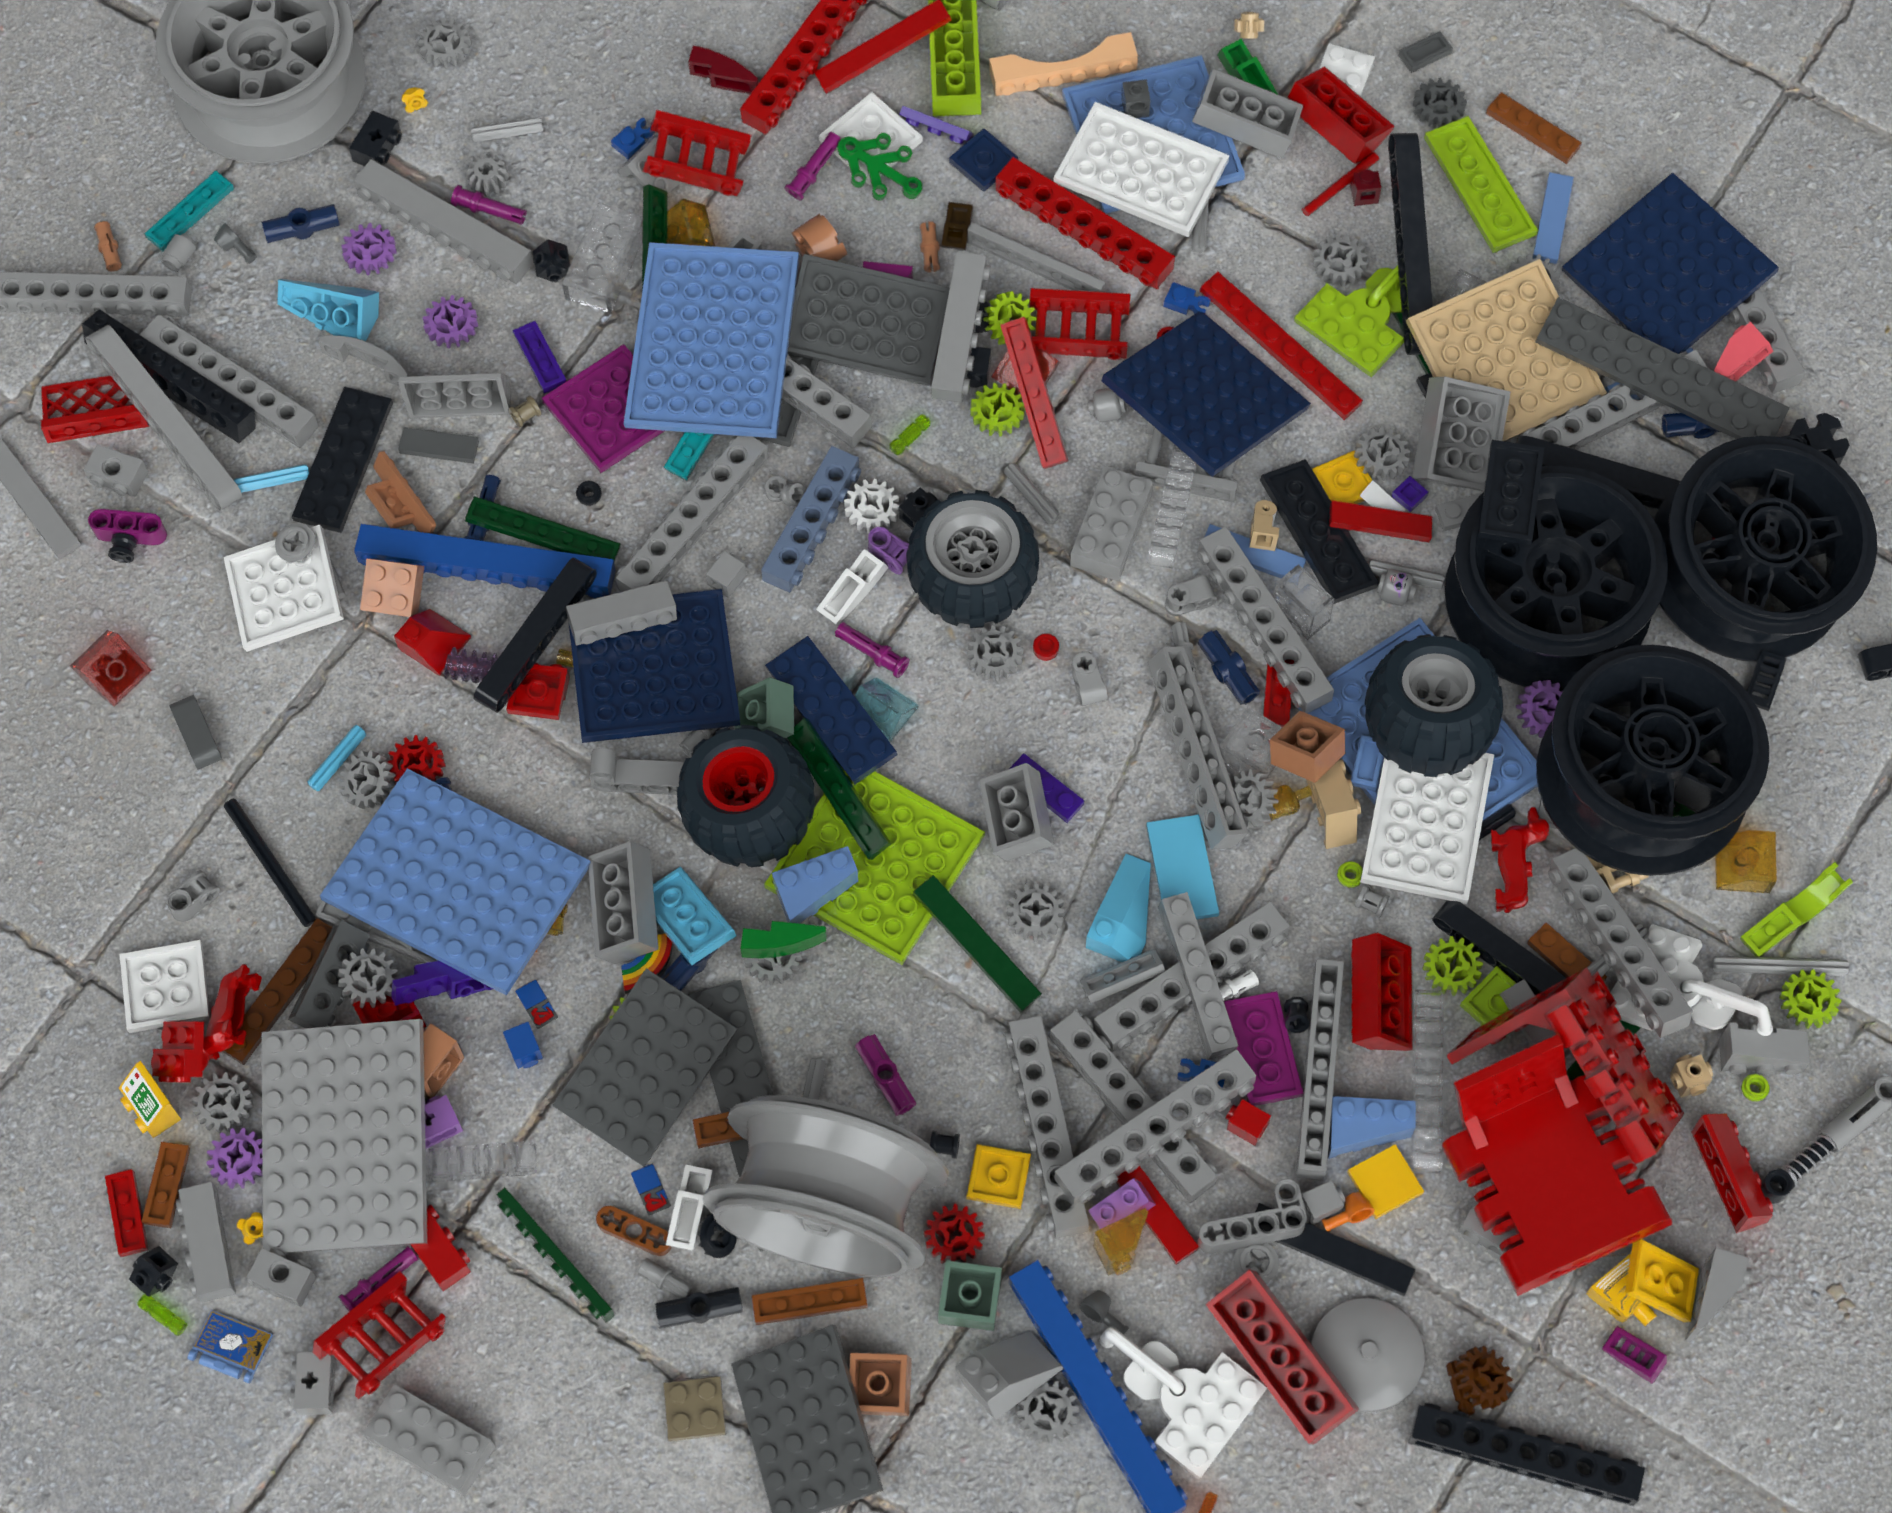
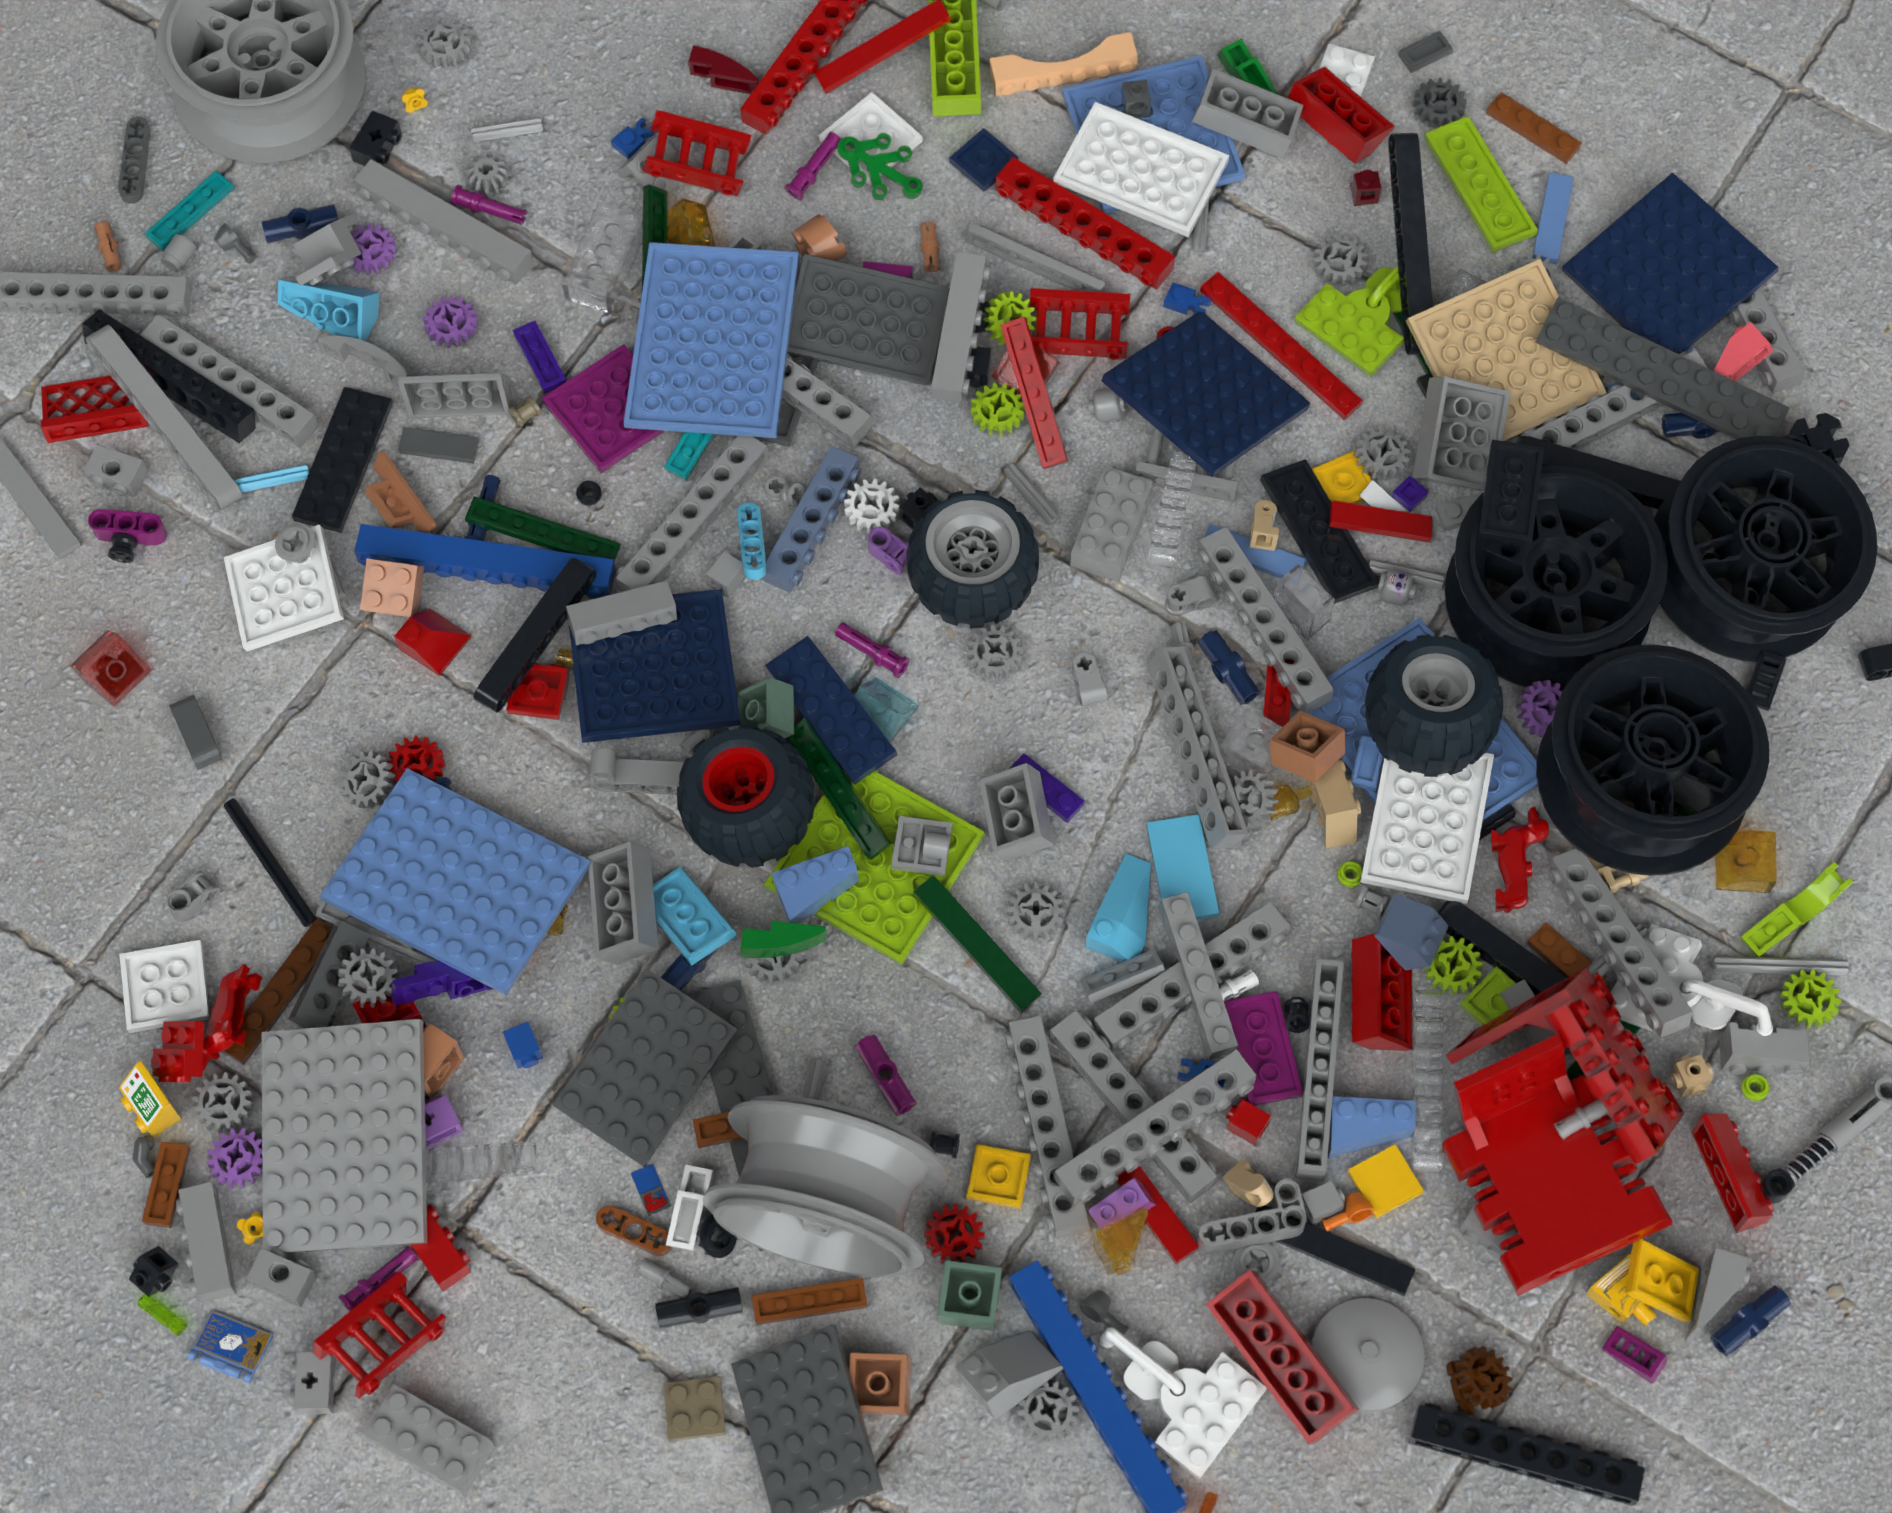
(126, 1213): red plate -> none
(130, 160): none -> dark grey beam
(140, 1155): none -> dark grey arm
(327, 250): none -> light grey bracket
(336, 758): medium azure axle -> none
(468, 667): clear purple piece -> none
(536, 1004): sticker -> none
(551, 260): black brick -> none
(561, 1264): dark green plate -> none
(653, 961): tile -> none
(751, 540): none -> medium azure beam
(852, 587): white slope -> none
(909, 434): clear neon green axle -> none
(921, 846): none -> light grey plate
(935, 125): plate -> none
(956, 226): dark brown slope -> none
(1046, 647): red tile -> none
(1248, 1185): none -> tan leg
(1249, 25): tan gear -> none
(1339, 184): red bar -> none
(1411, 932): none -> sand blue slope
(1580, 1118): none -> light grey pin
(1750, 1320): none -> dark blue piece

